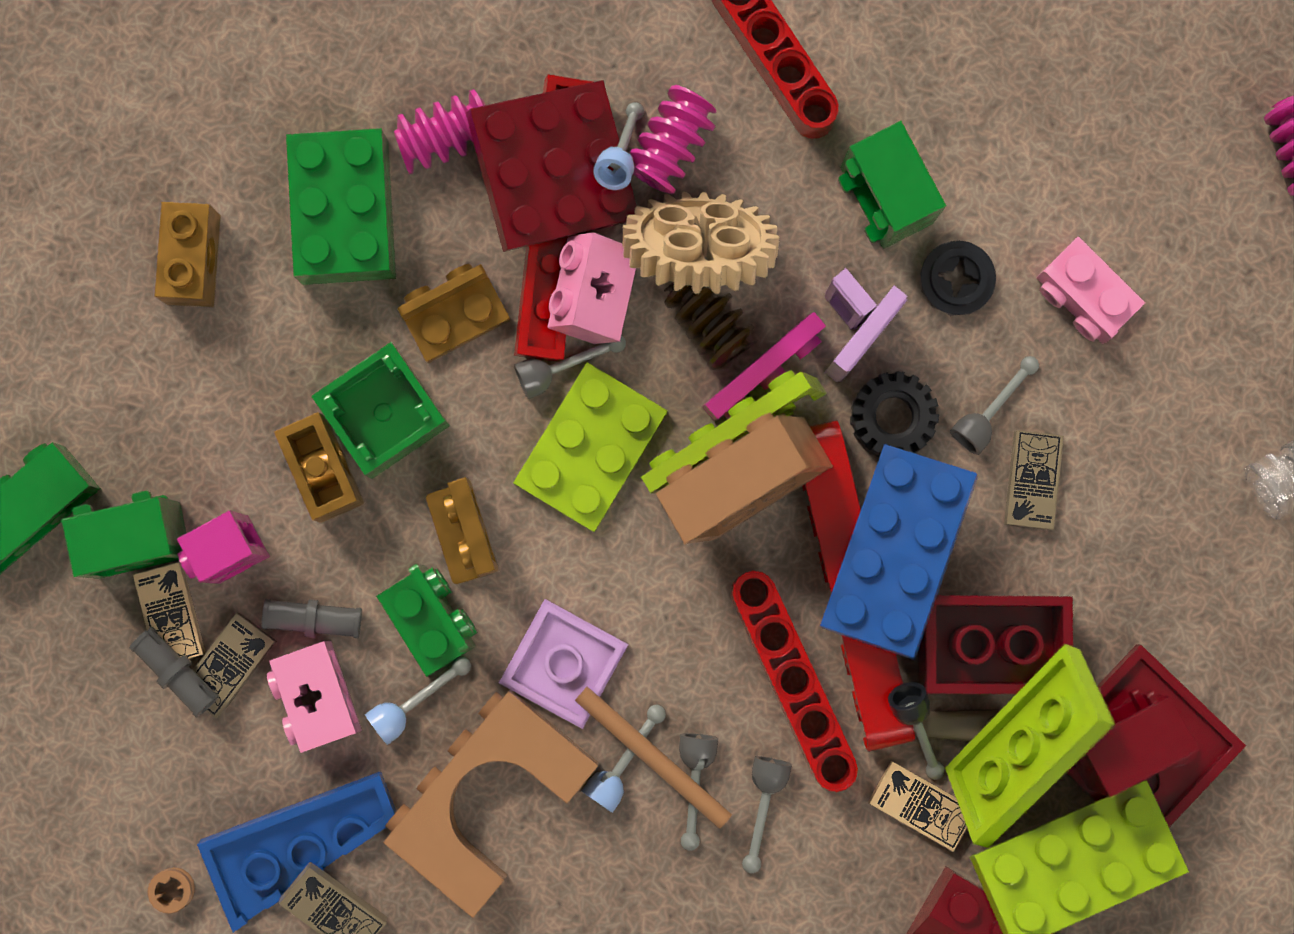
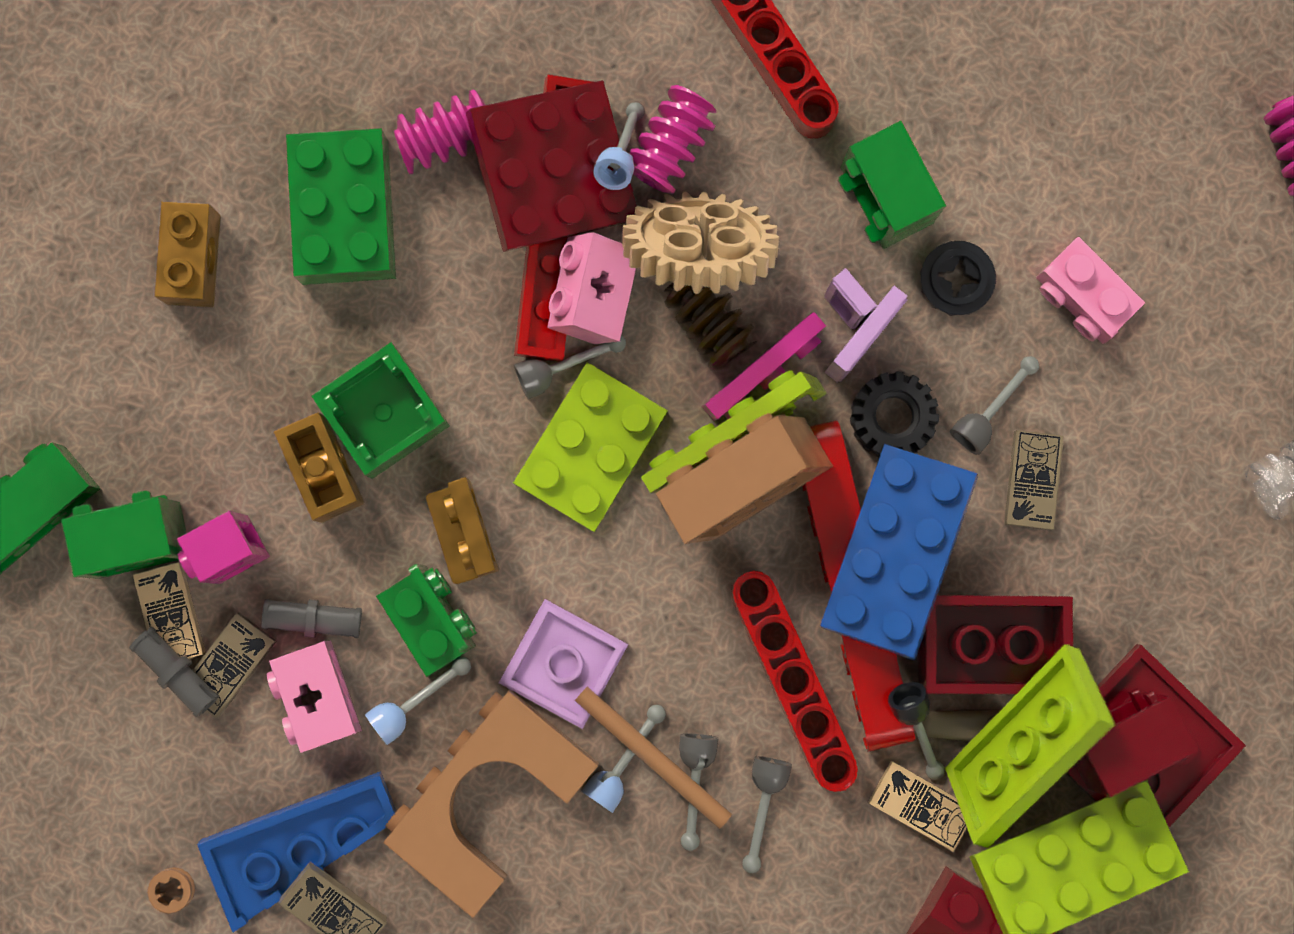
(453, 311): pearl gold bracket -> none

